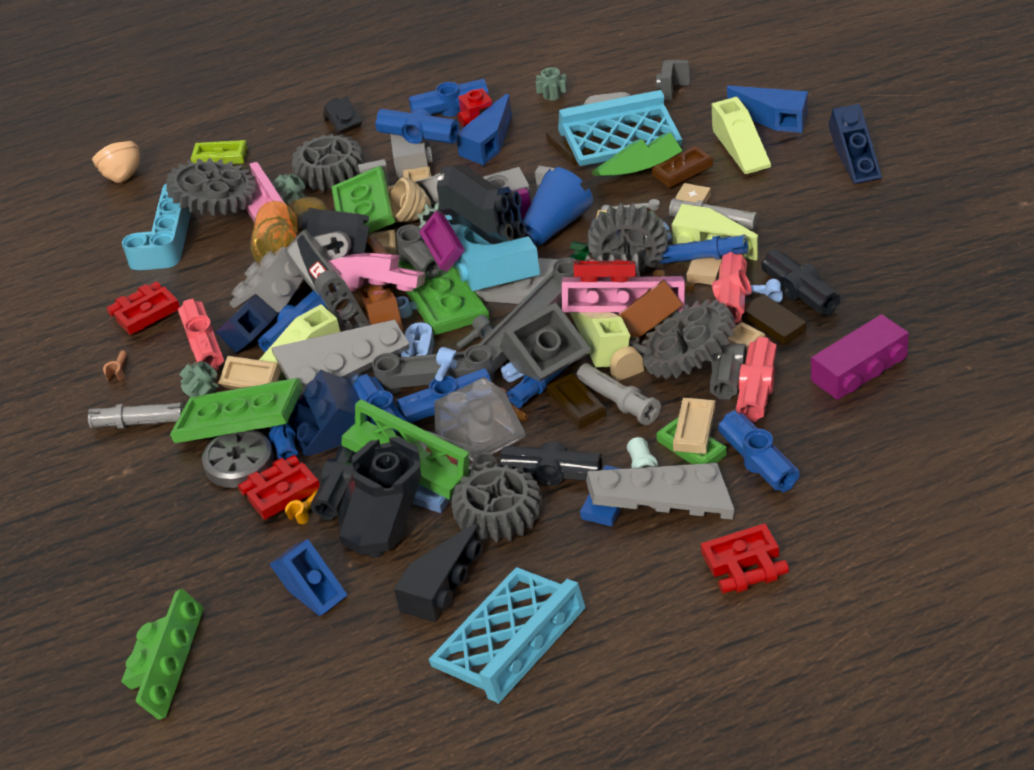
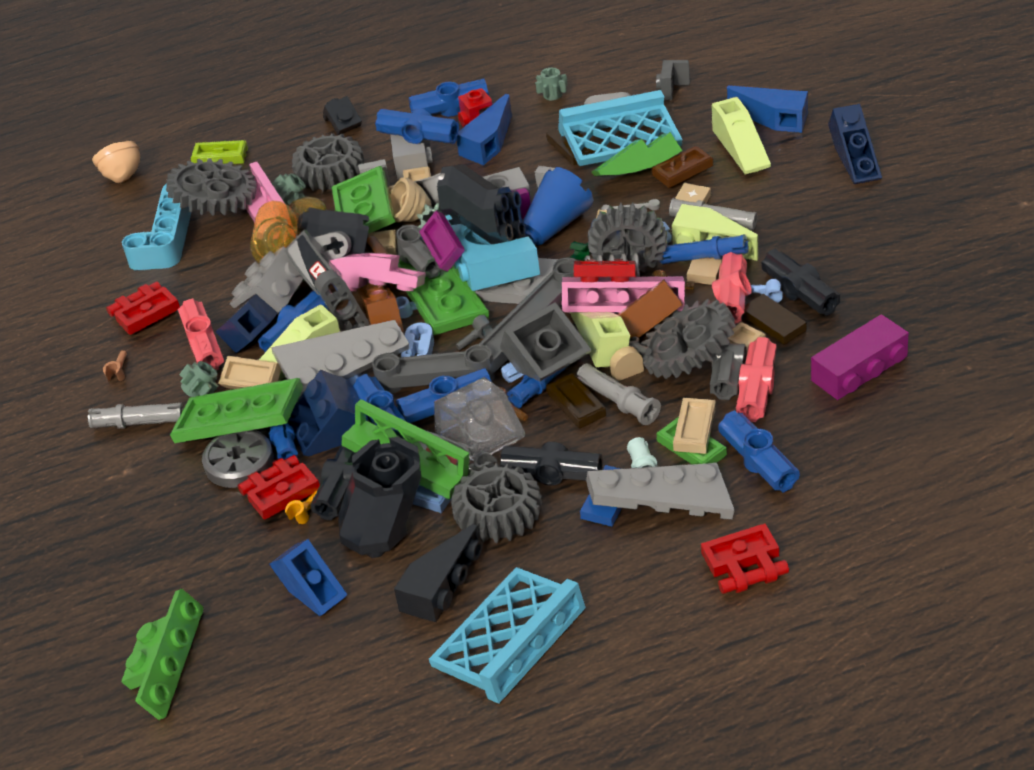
(445, 359): light blue hand -> none

